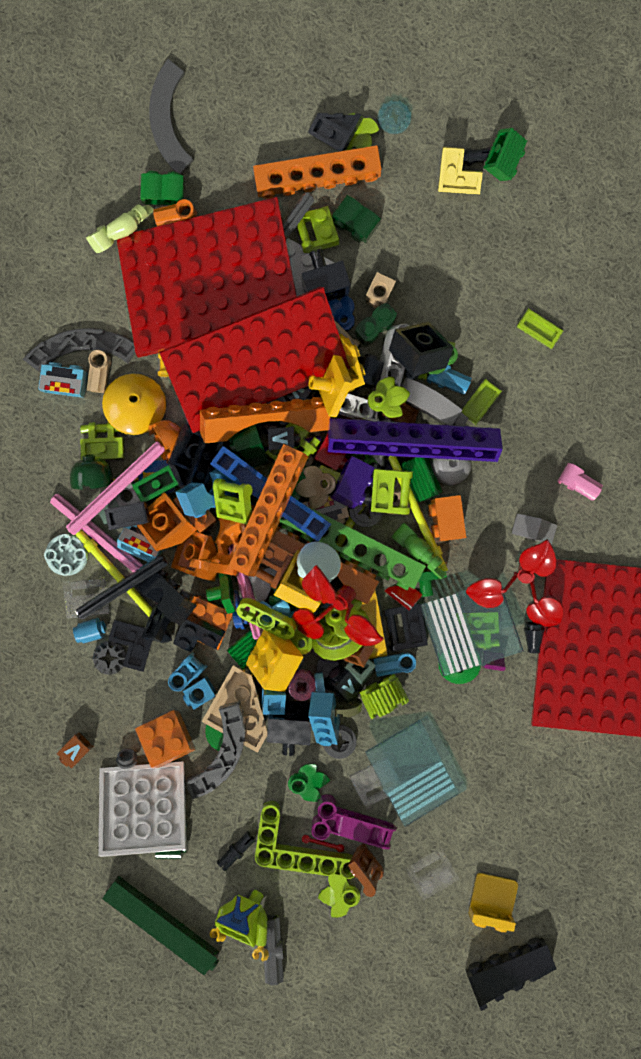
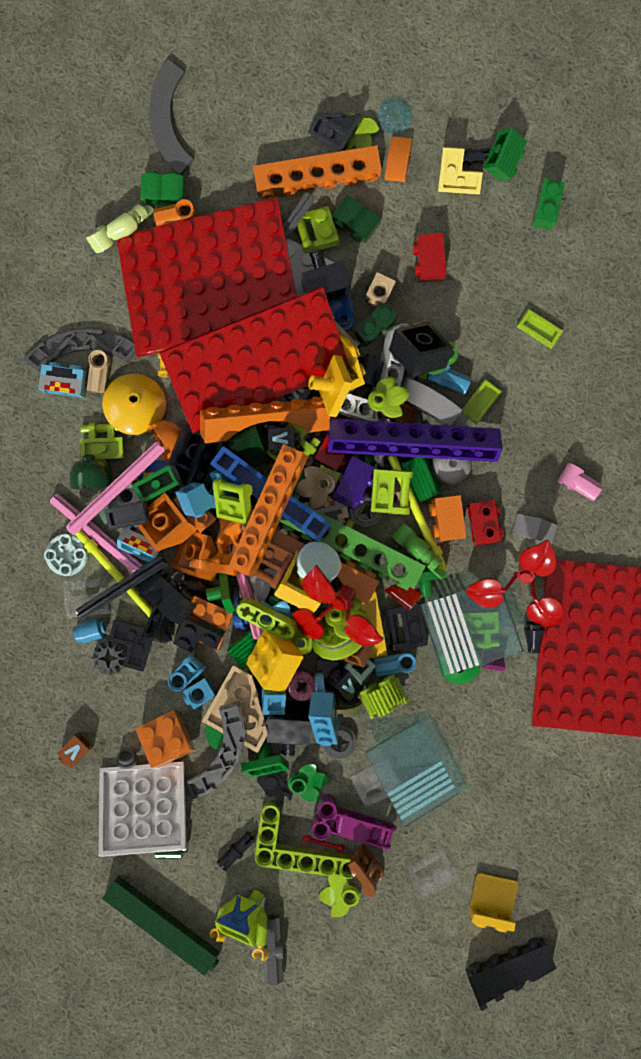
(195, 585): none -> black cone
(265, 763): none -> green tile
(272, 785): none -> black plate
(398, 159): none -> orange slope
(430, 257): none -> red brick
(484, 522): none -> red brick
(548, 204): none -> green brick

